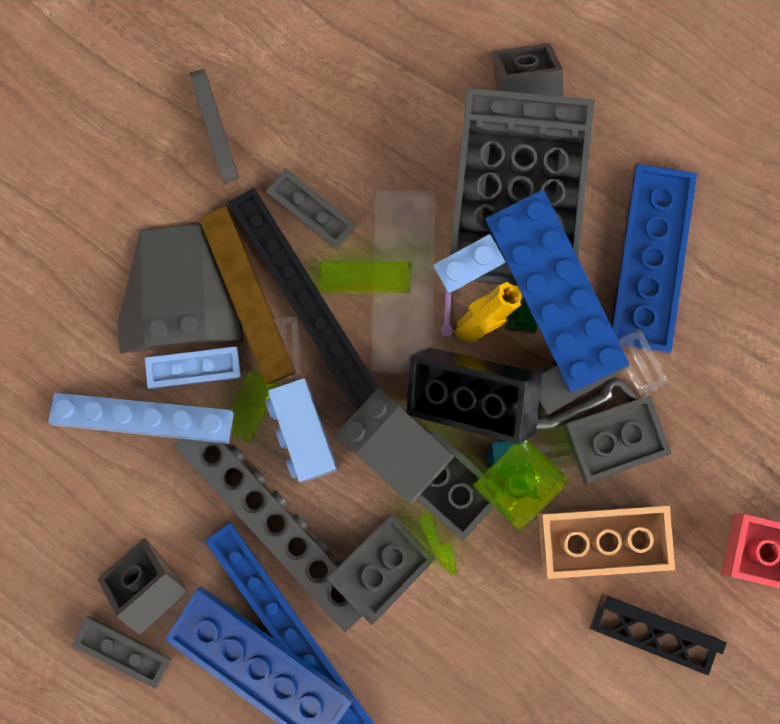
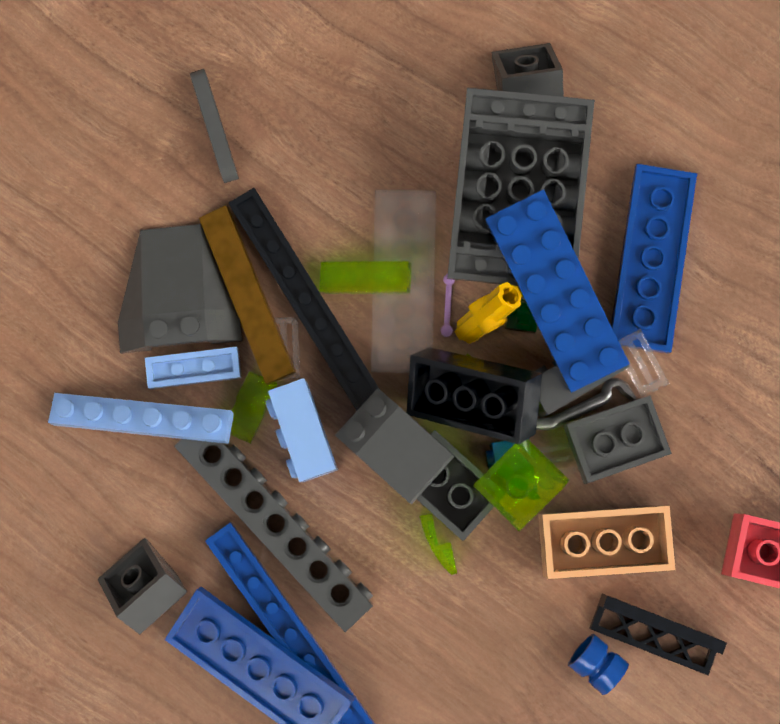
(121, 652): dark grey plate -> none
(311, 209): dark grey plate -> none
(381, 569): dark grey plate -> none
(469, 264): light blue plate -> none
(603, 668): none -> blue wheel

